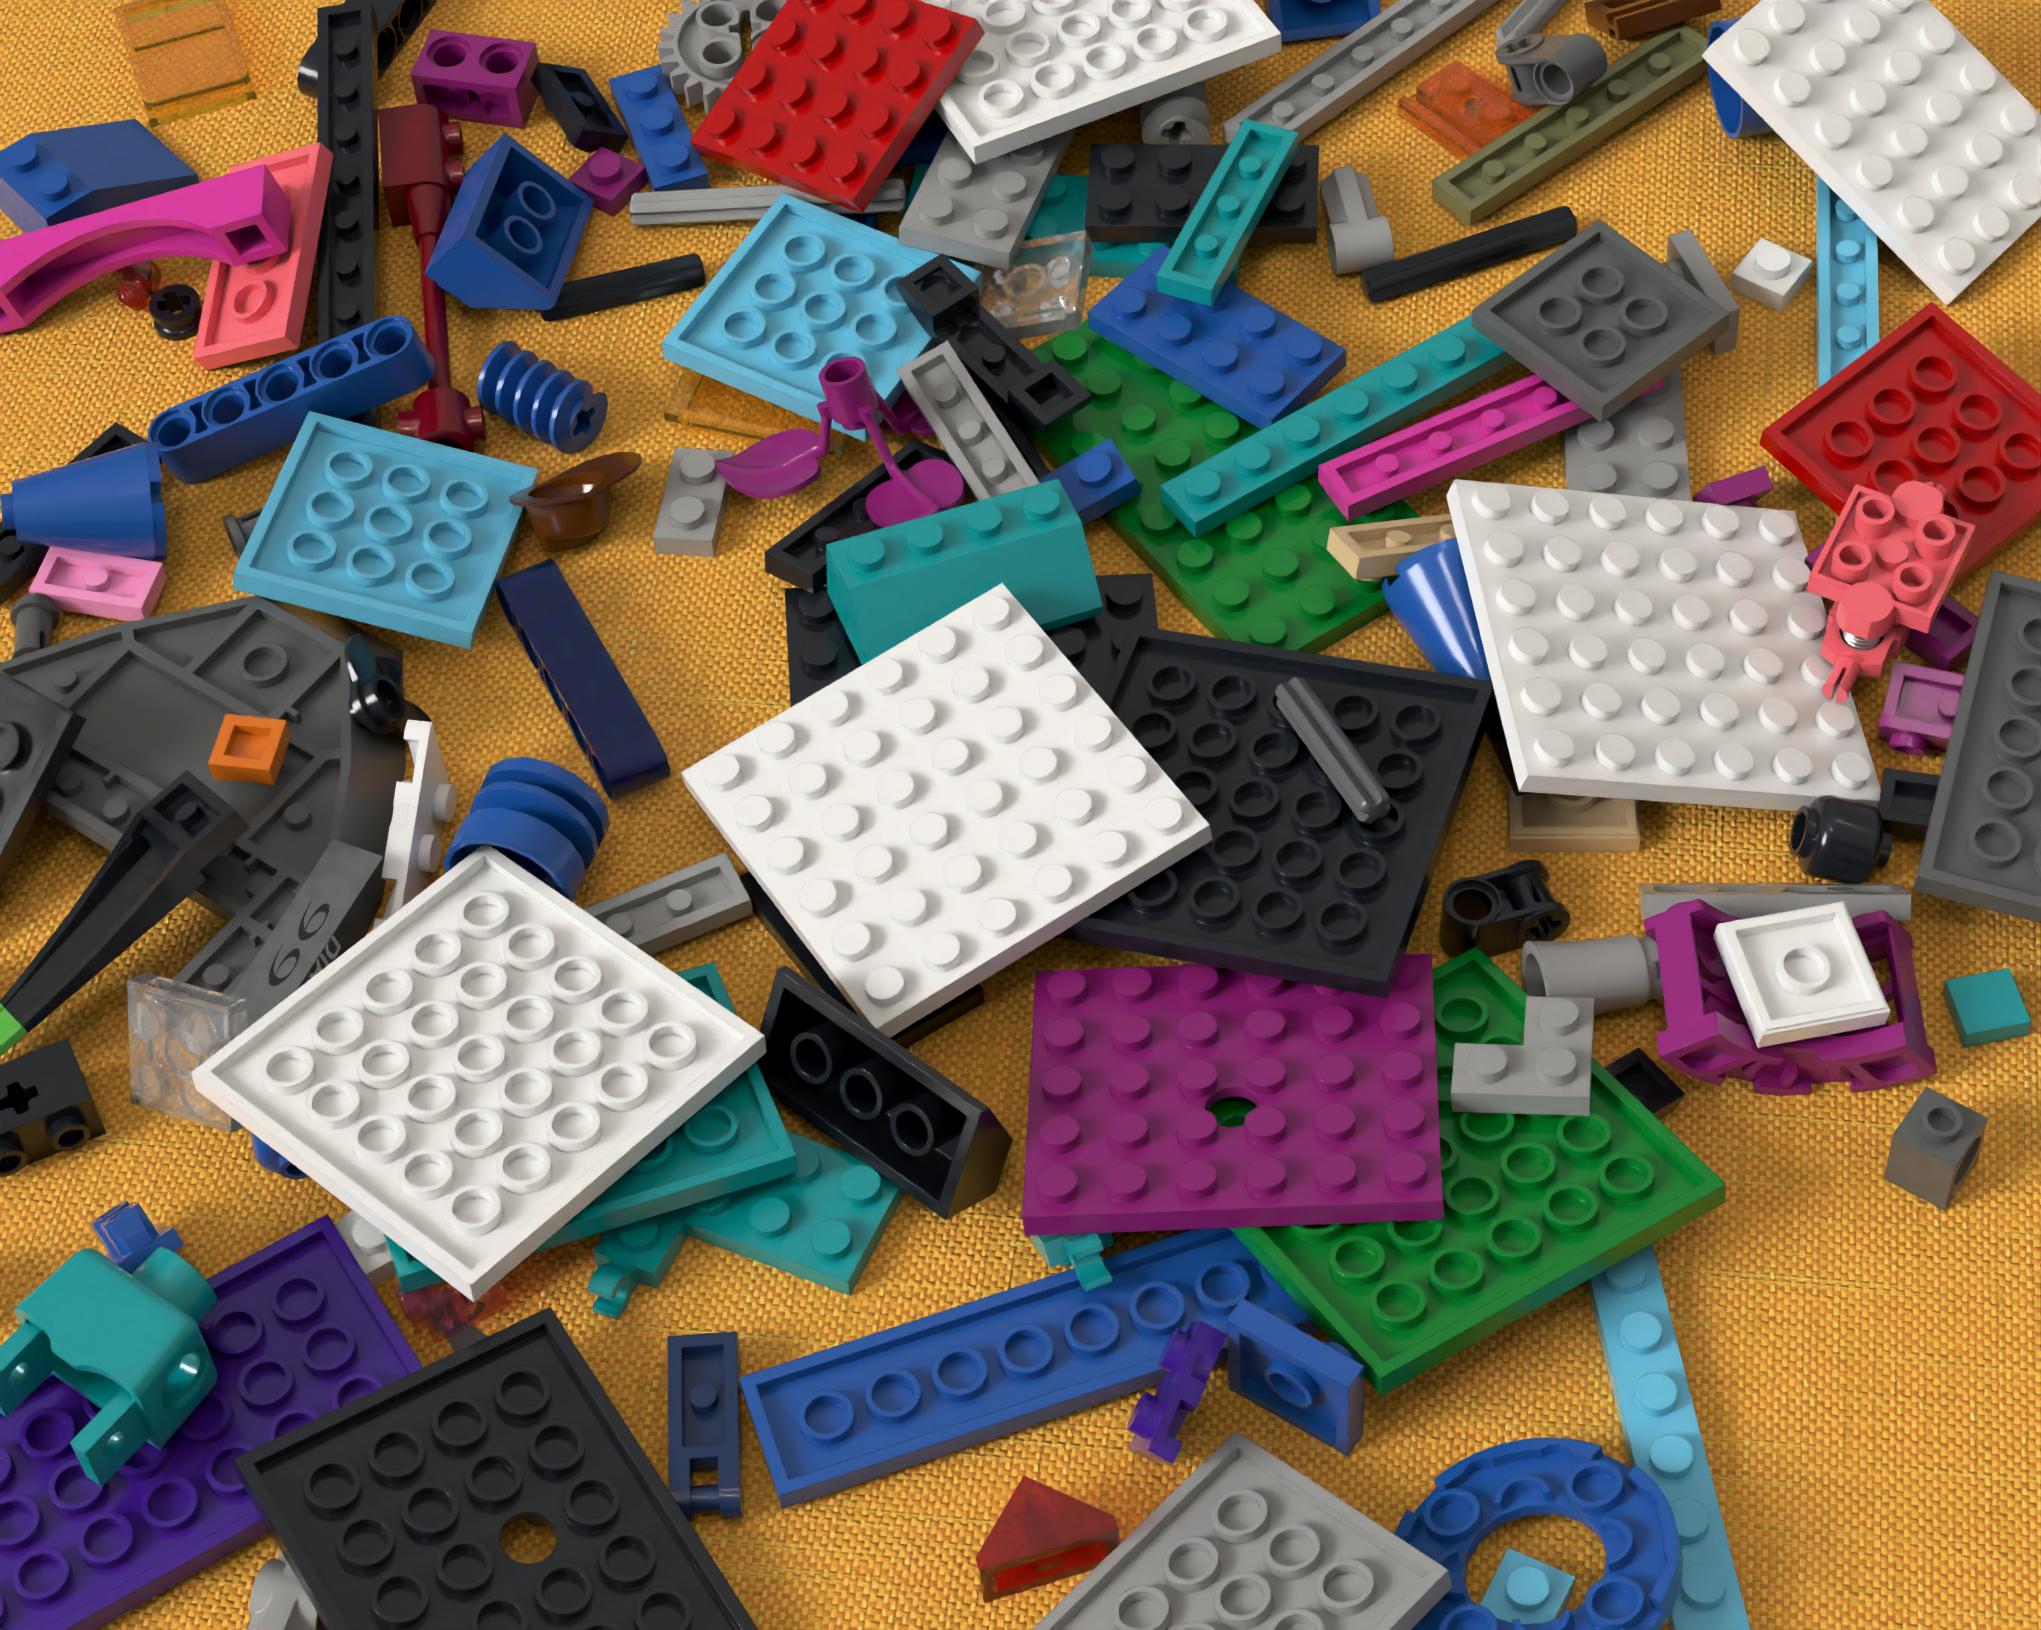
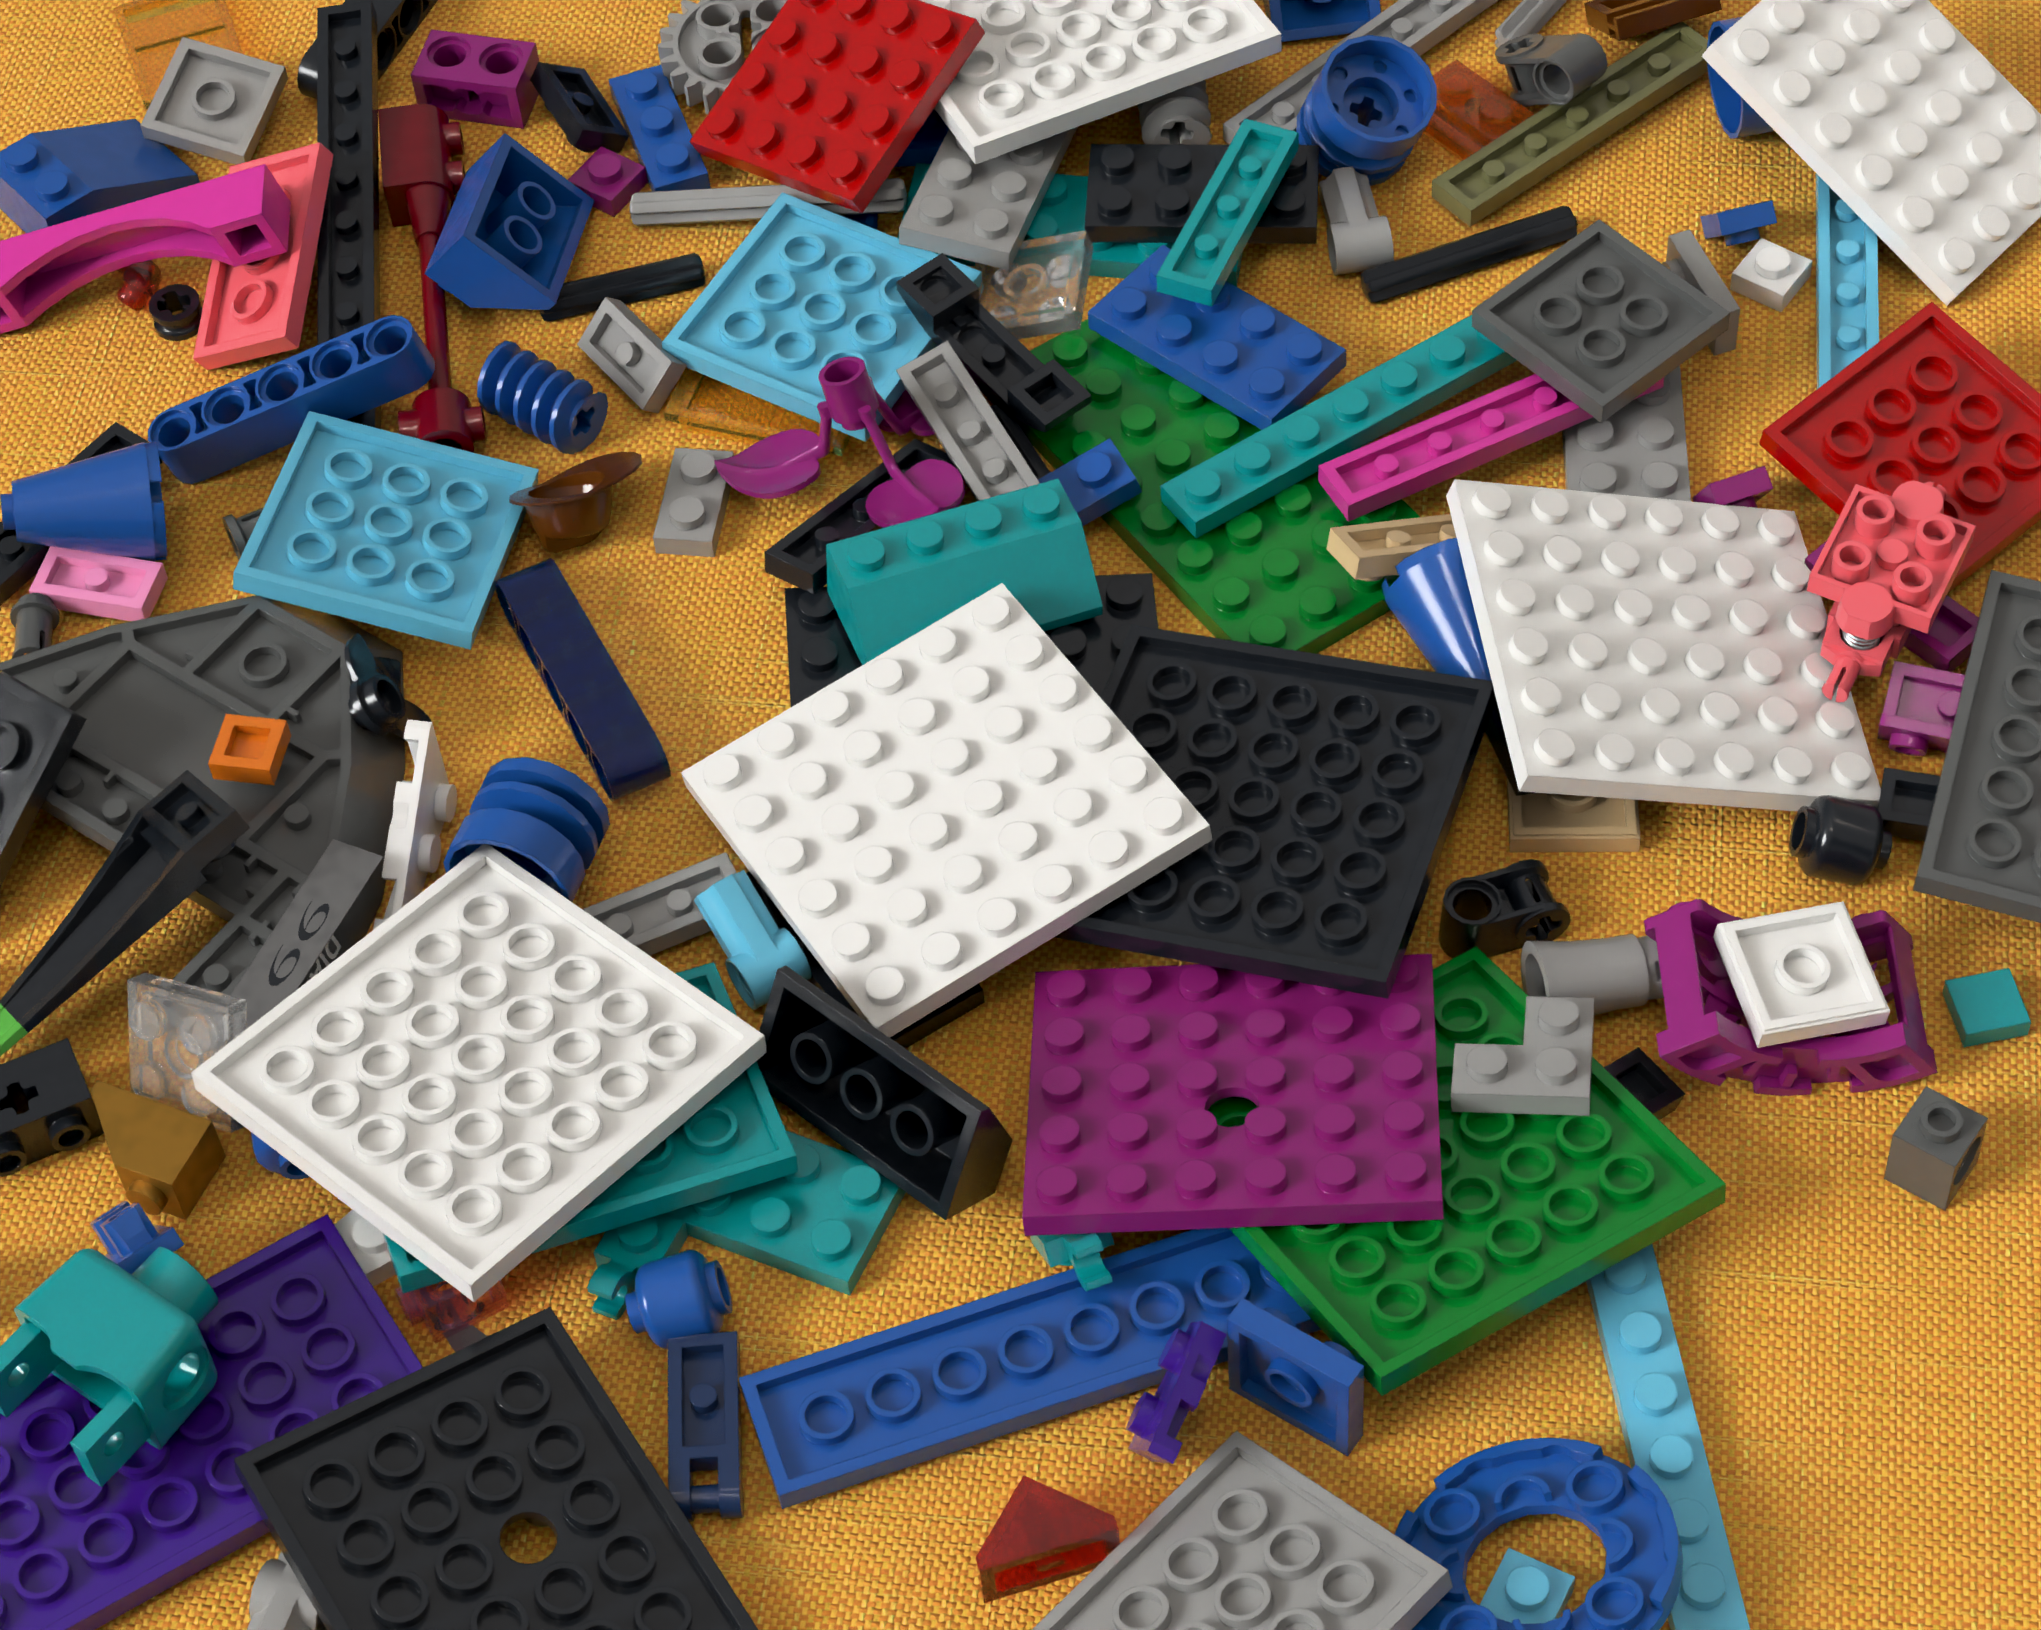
(158, 1150): none -> pearl gold slope
(214, 102): none -> light grey plate
(631, 355): none -> light grey plate
(679, 1297): none -> blue head
(749, 938): none -> medium azure piece
(1332, 750): dark grey axle -> none
(1368, 107): none -> blue wheel
(1740, 223): none -> blue plate
(1762, 899): light grey plate -> none

